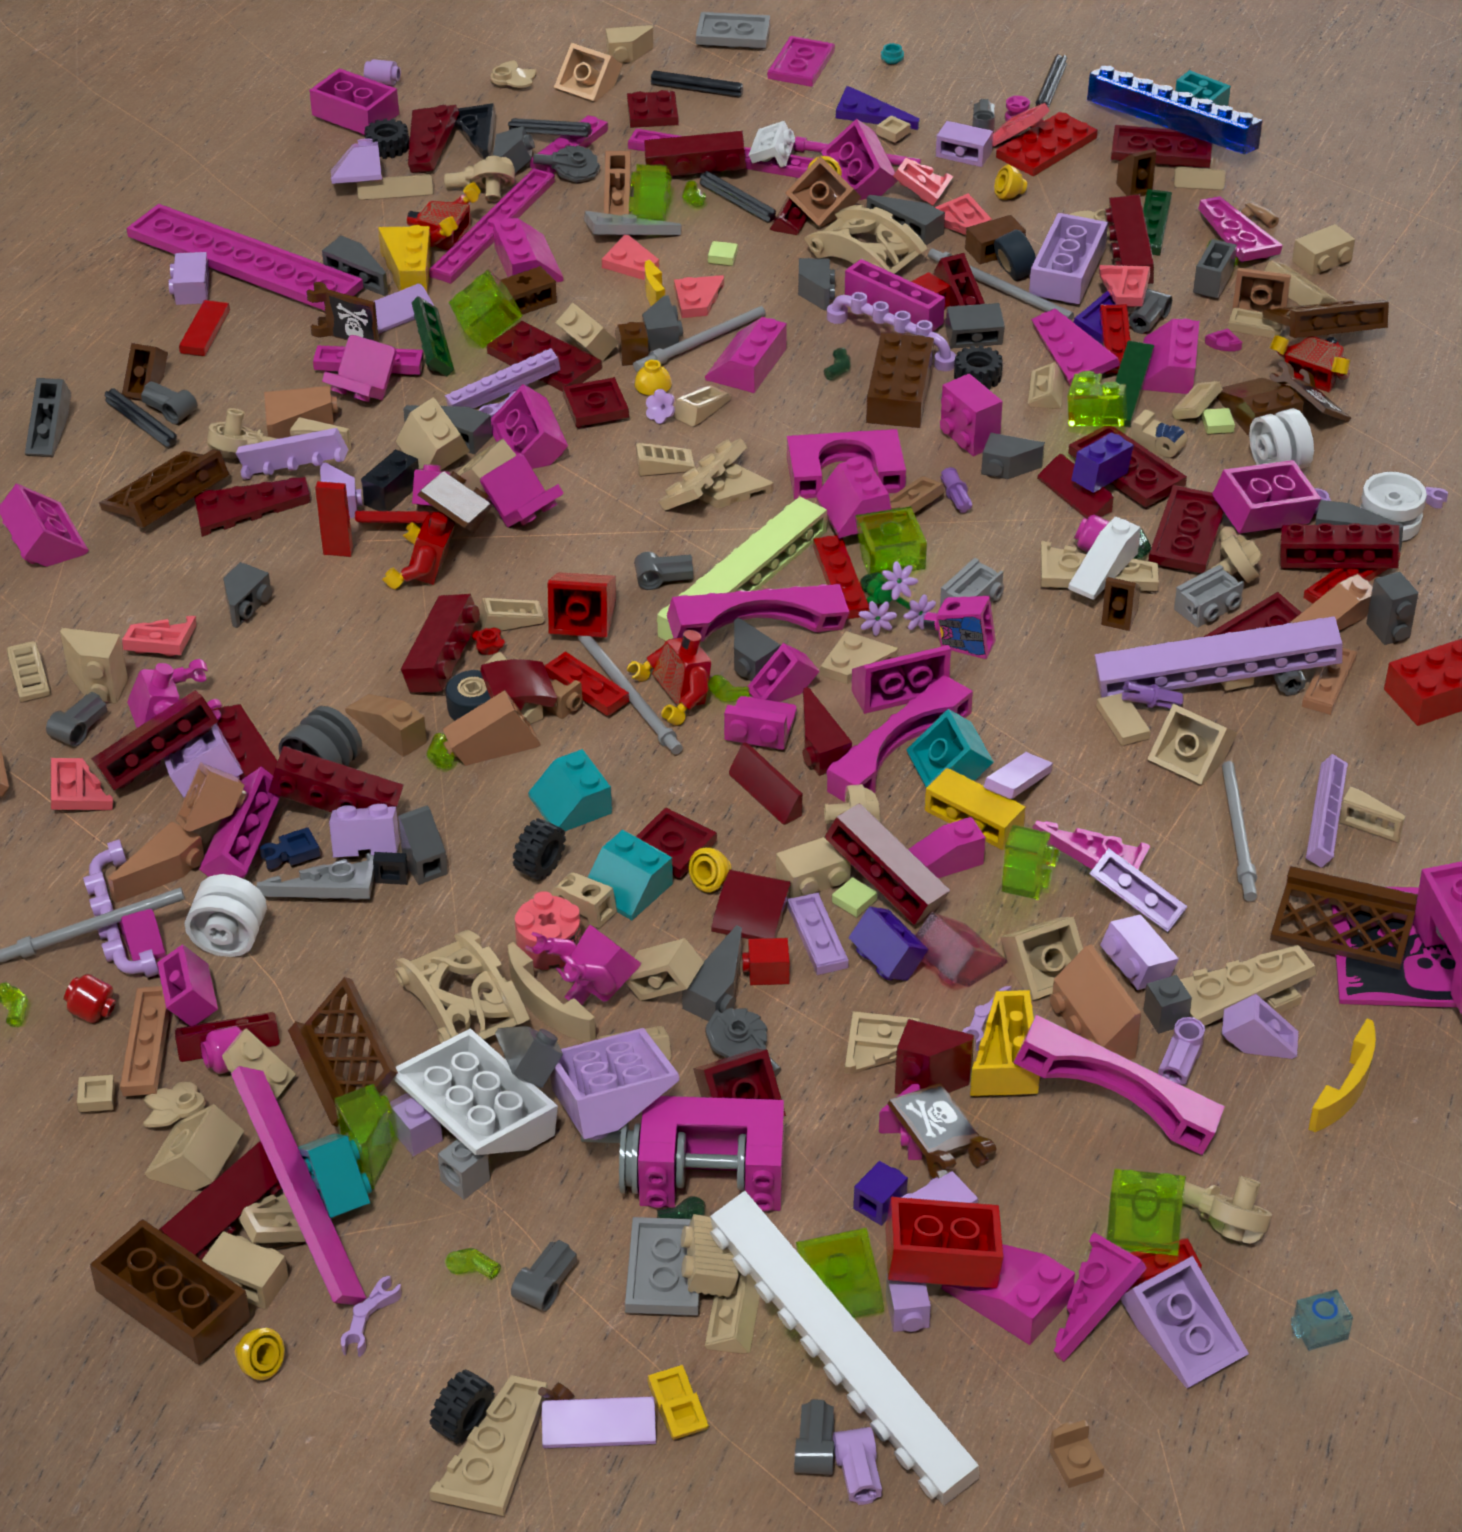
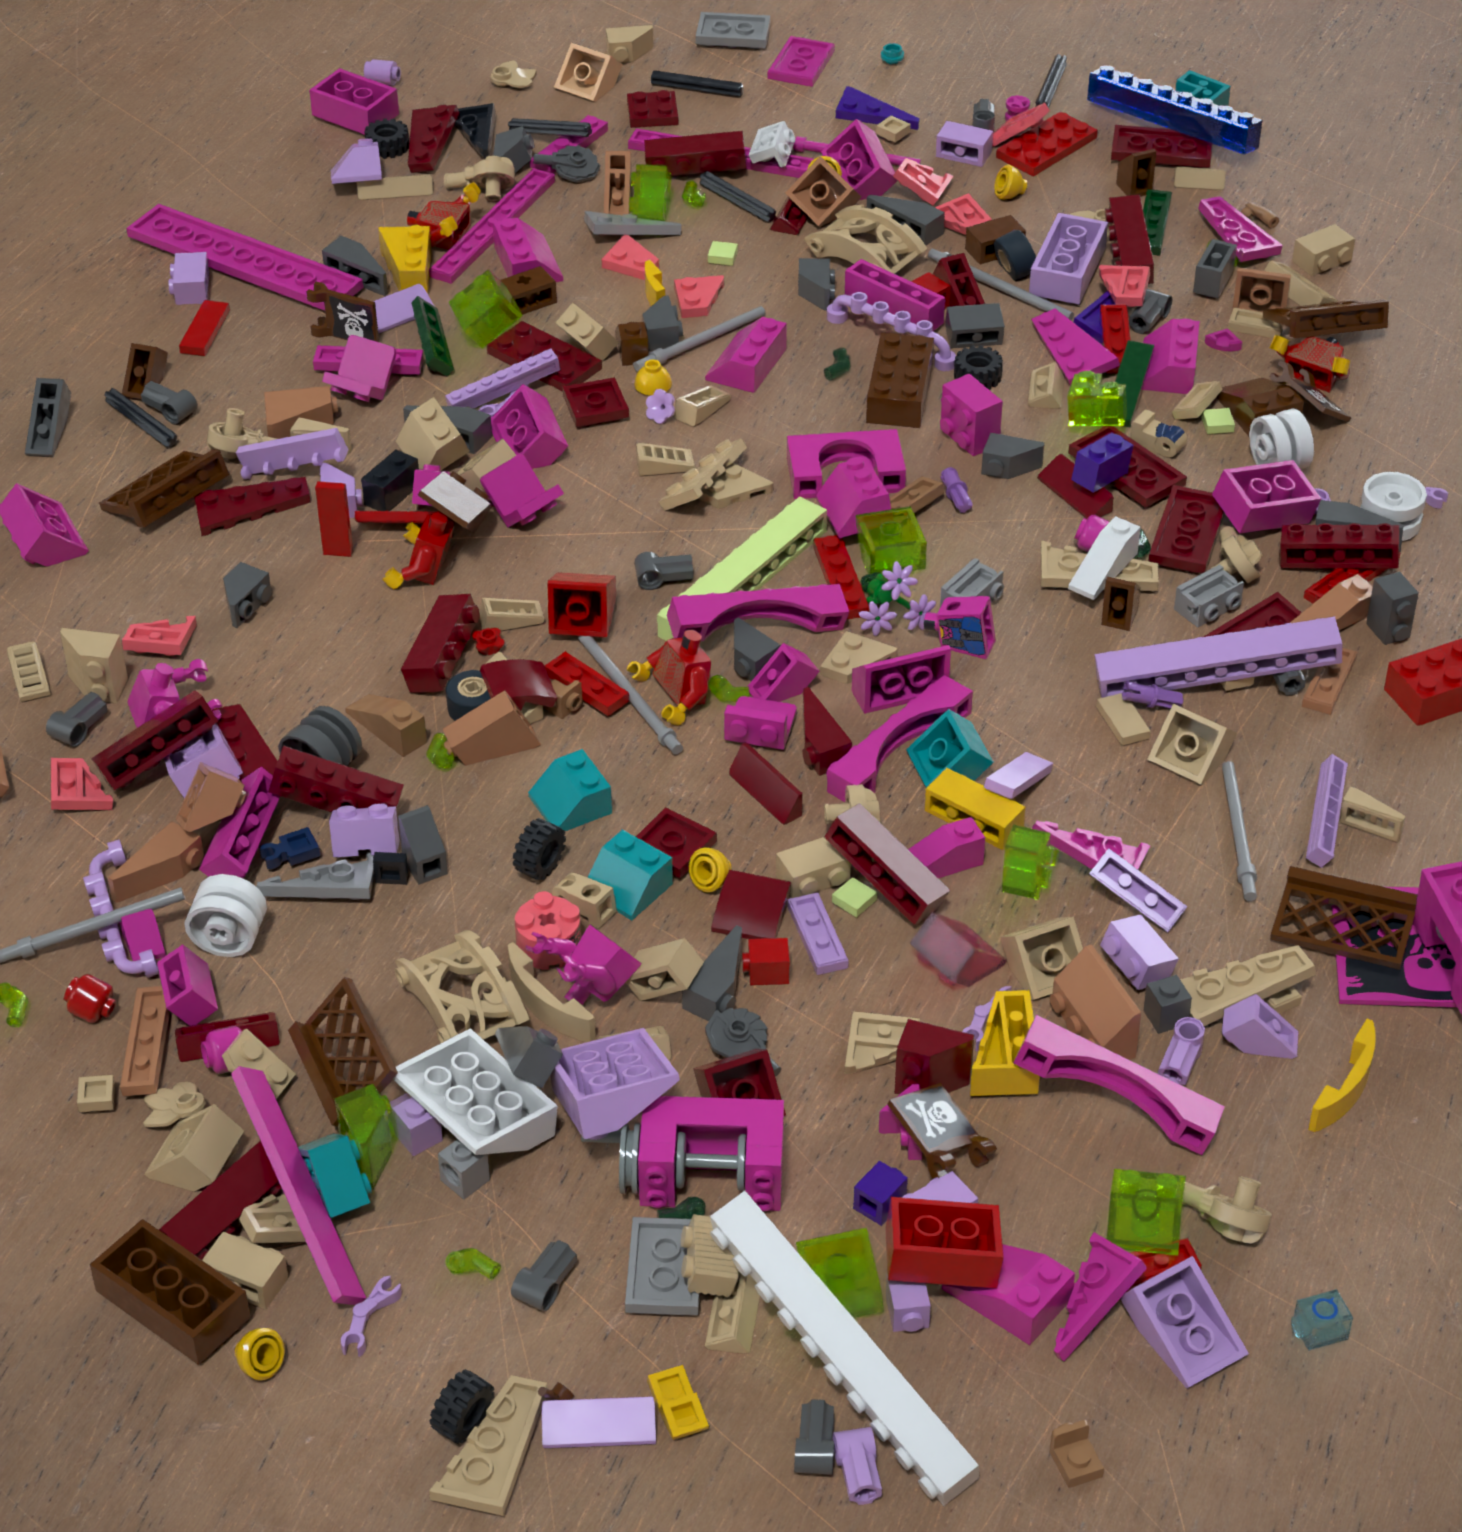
(888, 944): dark purple brick -> none

